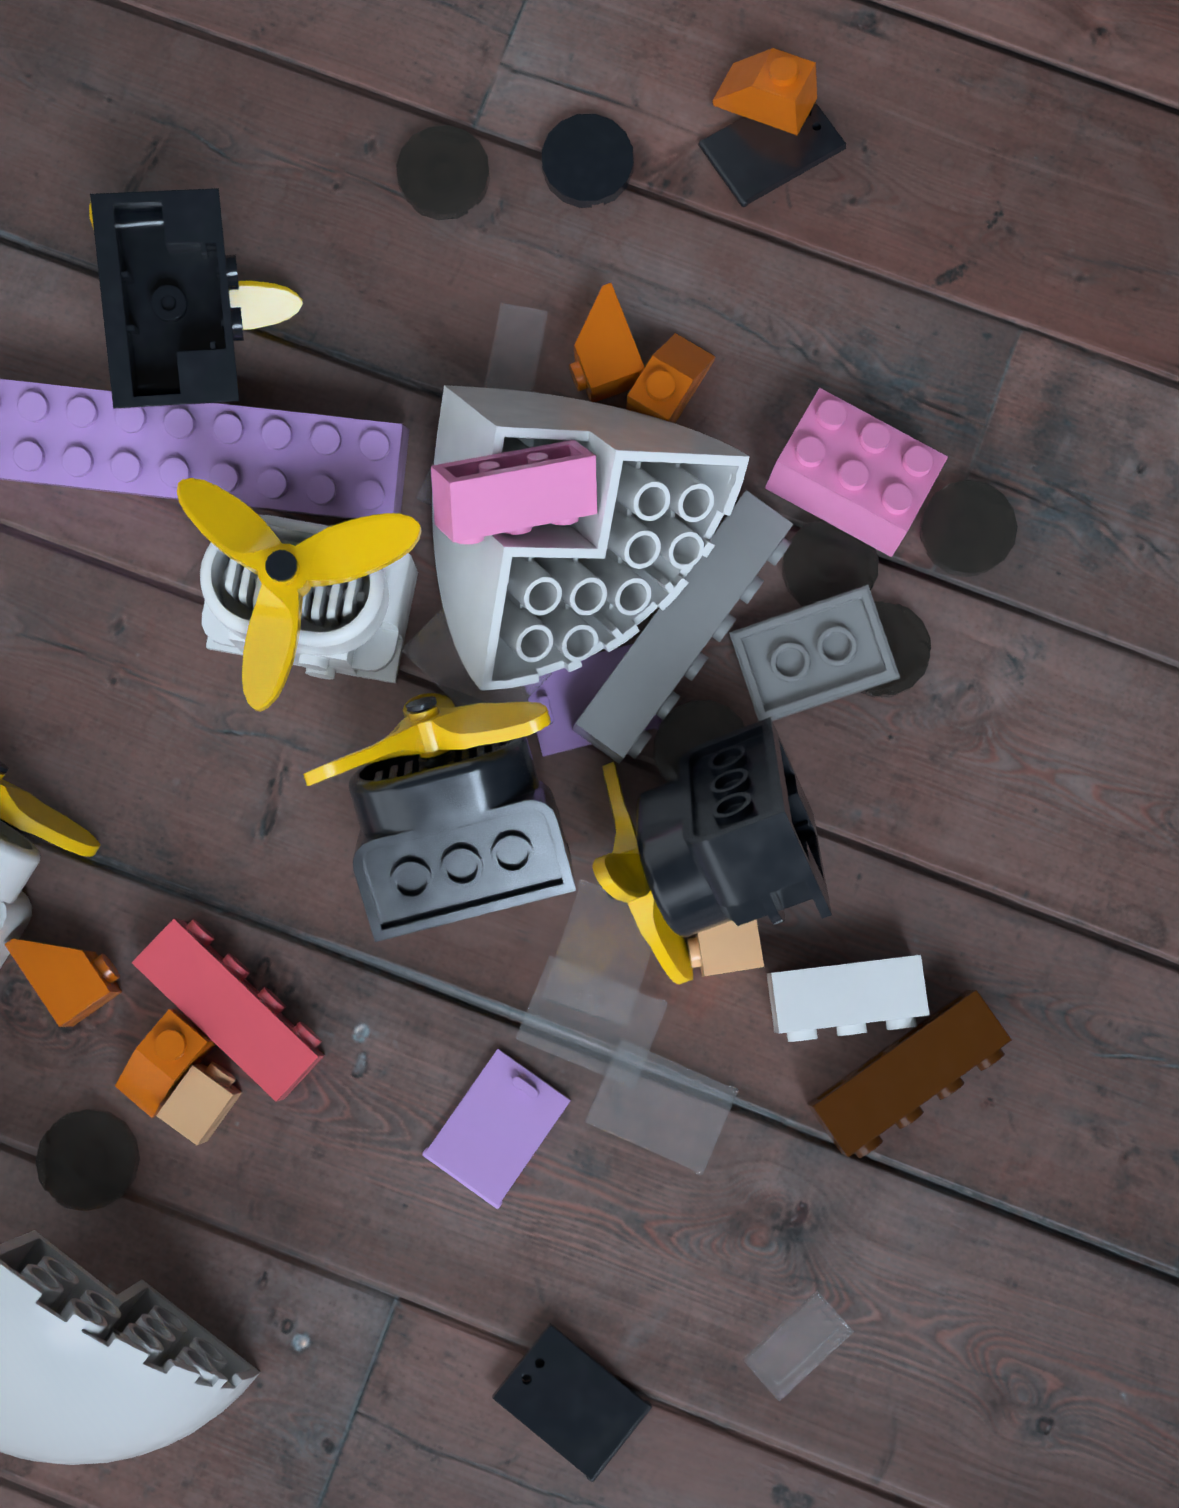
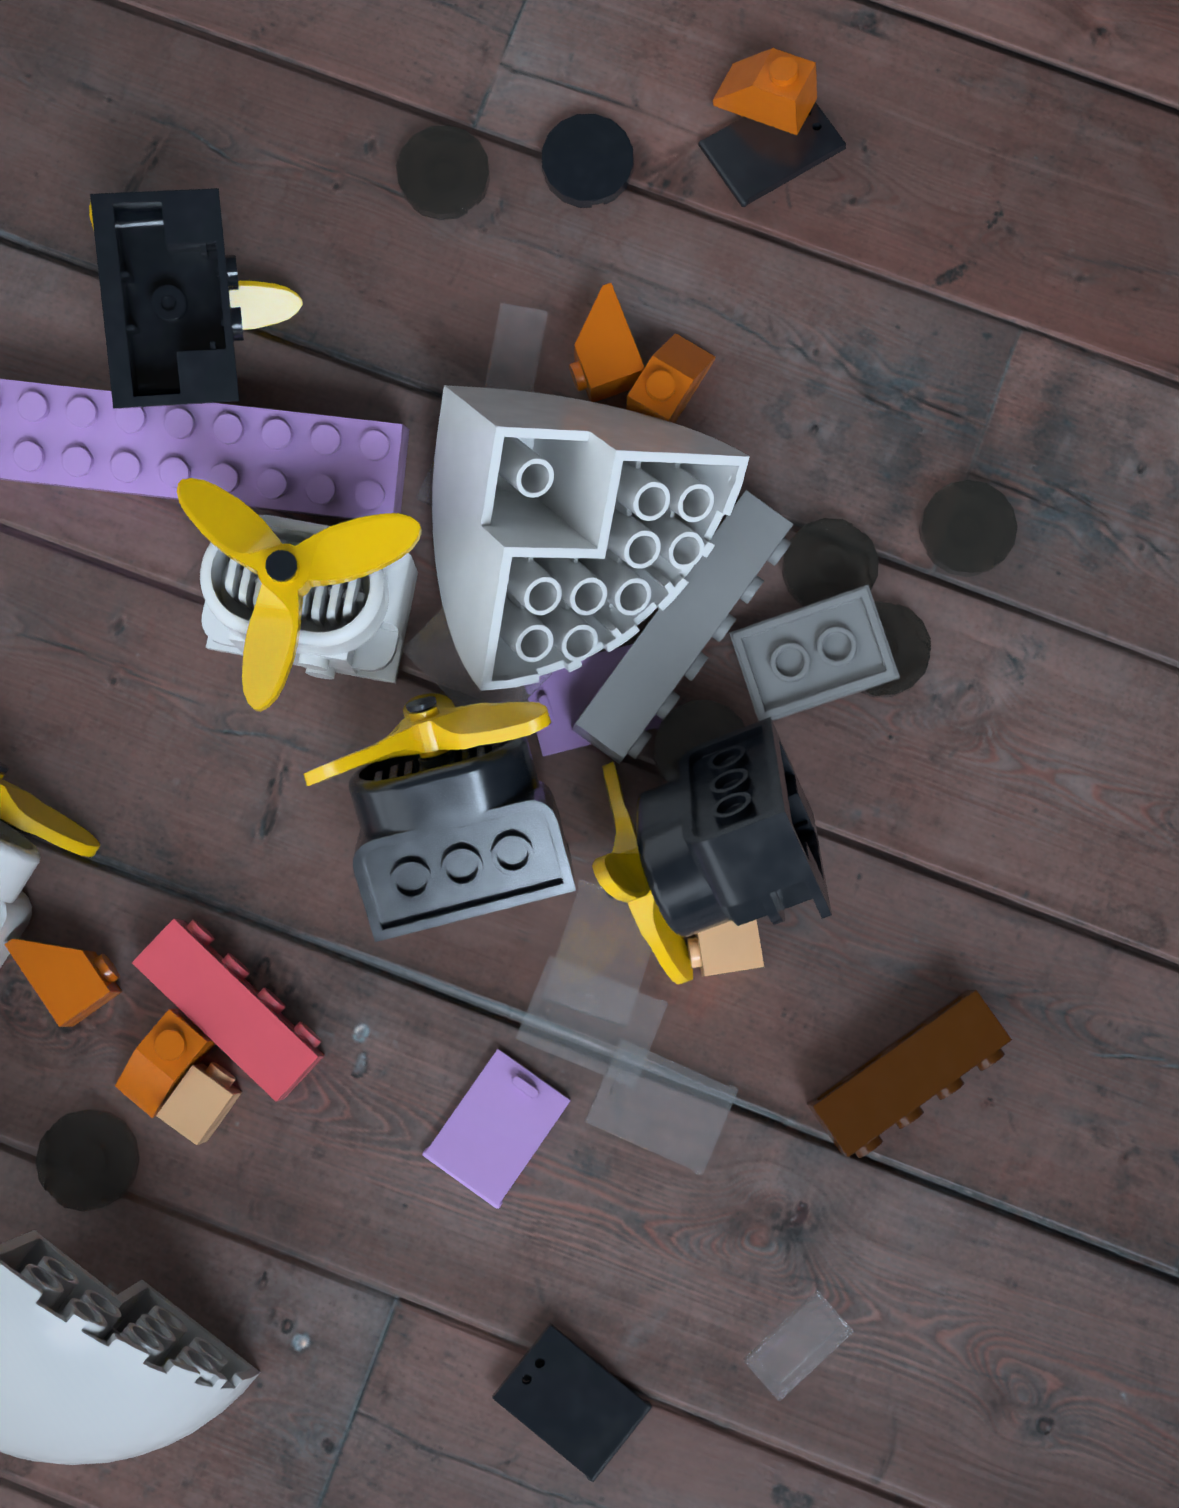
(514, 491): bright pink brick -> none
(848, 997): white brick -> none
(855, 472): bright pink brick -> none

